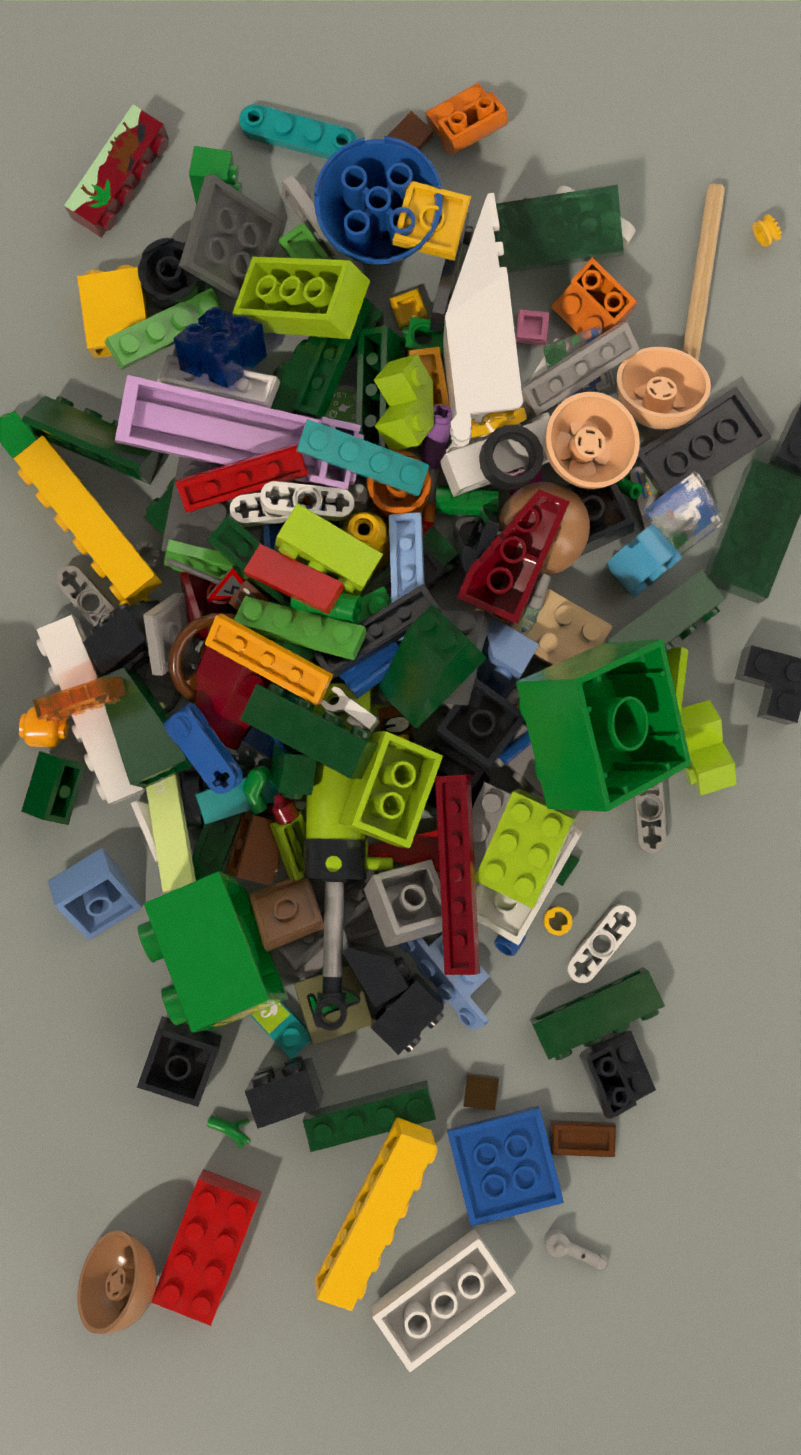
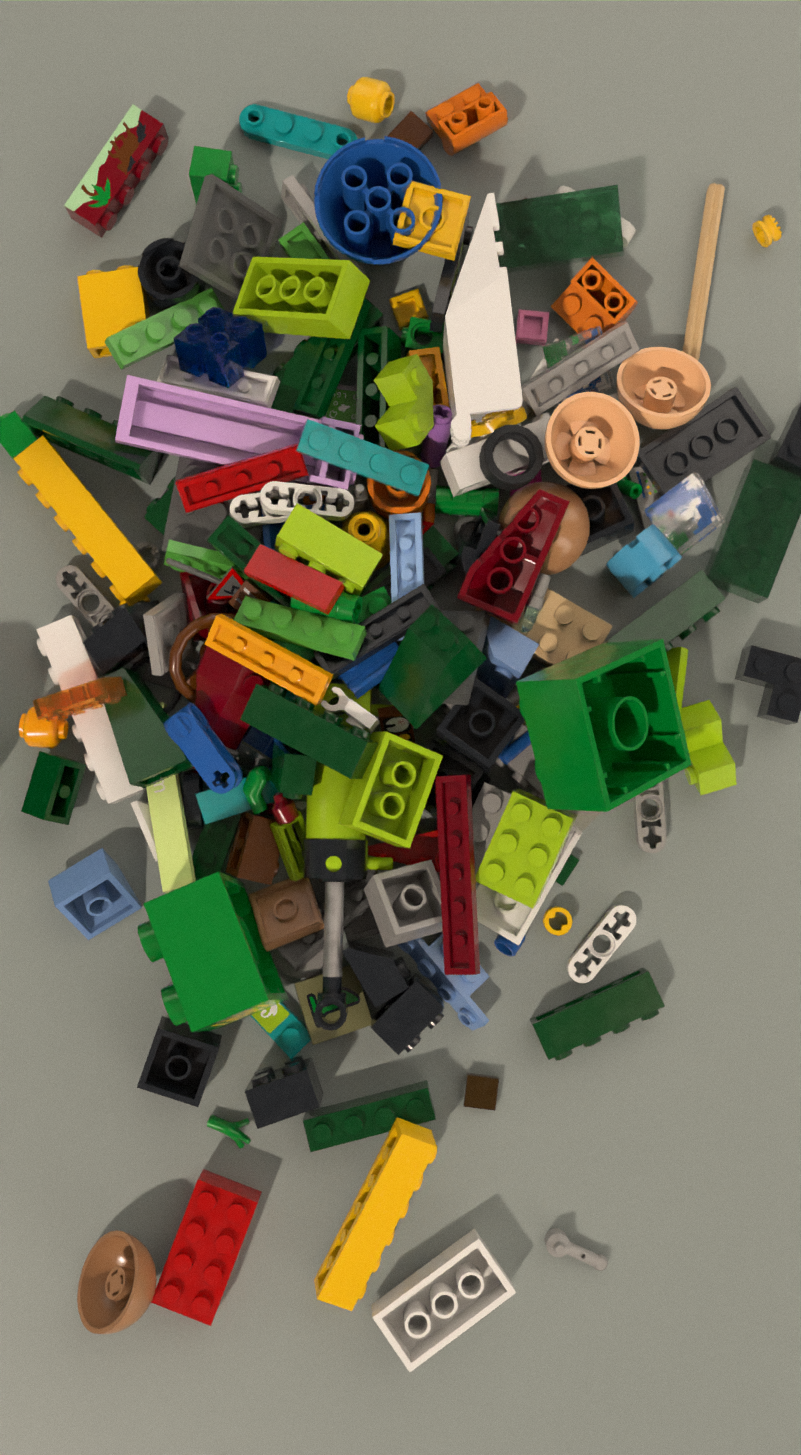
(371, 100): none -> yellow head
(505, 1166): blue plate -> none
(583, 1138): reddish brown tile -> none
(617, 1073): black brick -> none

